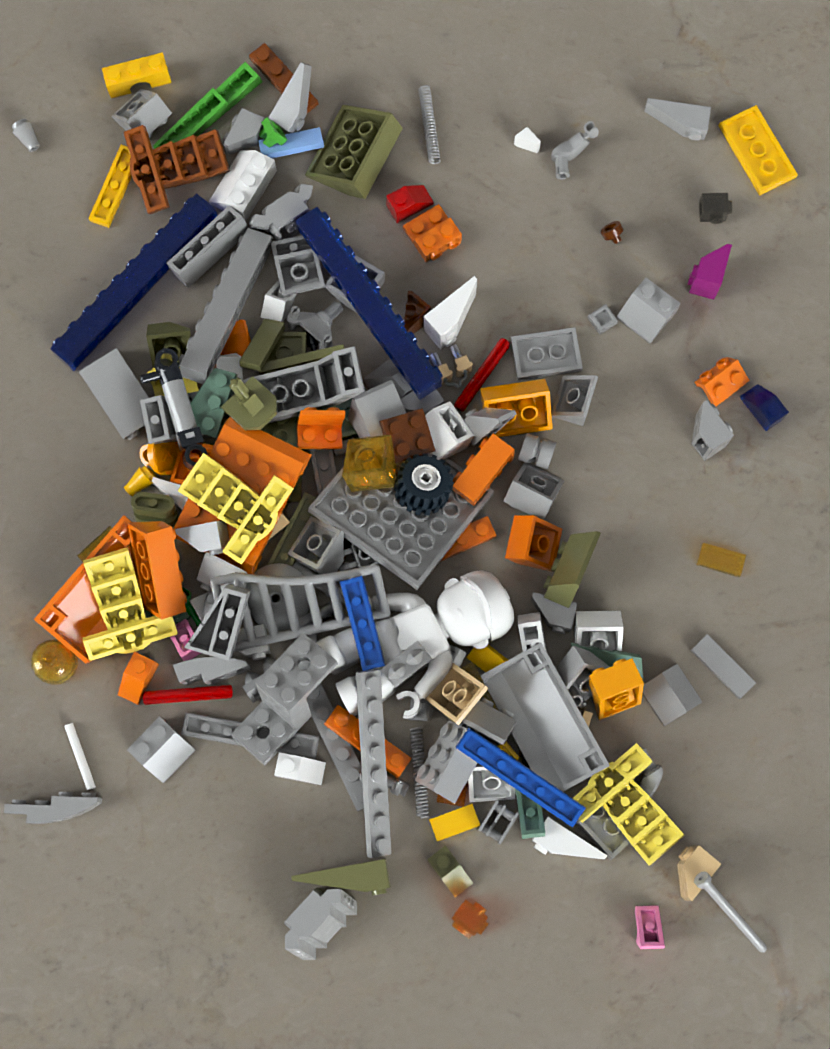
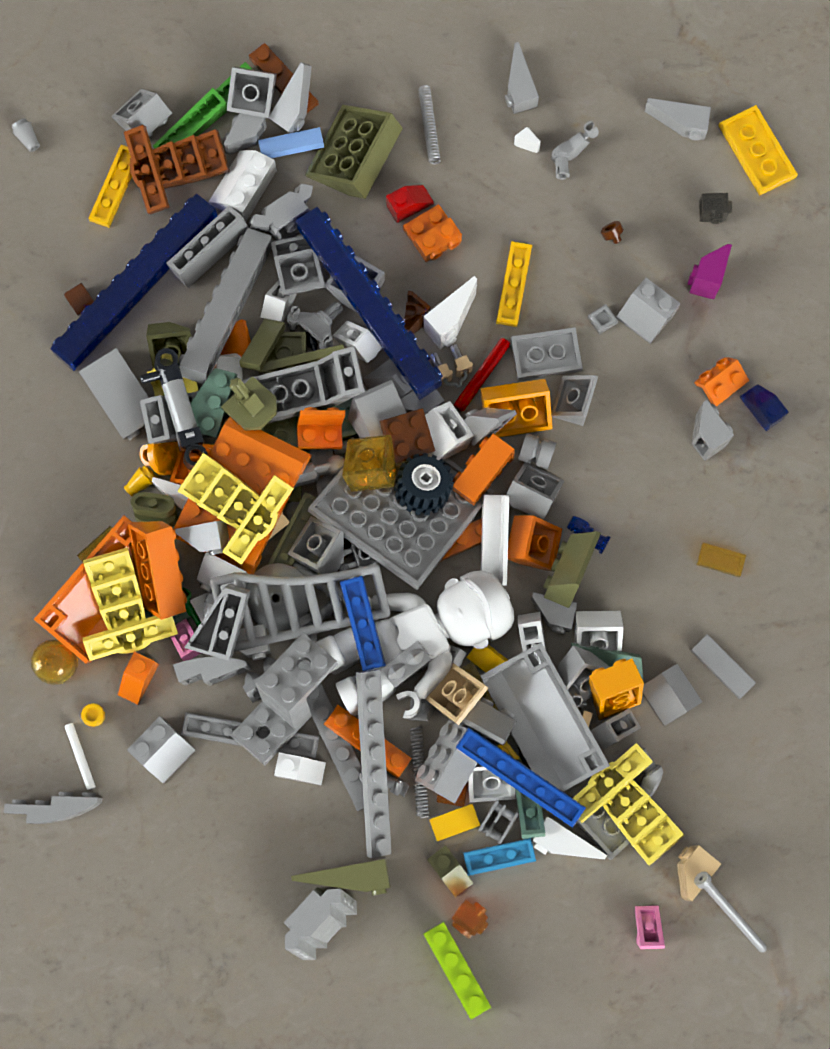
(78, 298): none -> reddish brown slope
(93, 715): none -> yellow tile
(123, 76): yellow arch -> none
(187, 694): red axle -> none
(251, 91): none -> light grey slope
(272, 133): bright green tile -> none
(312, 471): none -> light grey piece
(355, 335): none -> white slope
(457, 970): none -> lime brick
(495, 536): none -> white panel
(499, 856): none -> dark azure tile
(514, 284): none -> yellow tile
(521, 89): none -> light grey slope
(582, 526): none -> clear blue connector
(615, 729): none -> light grey slope

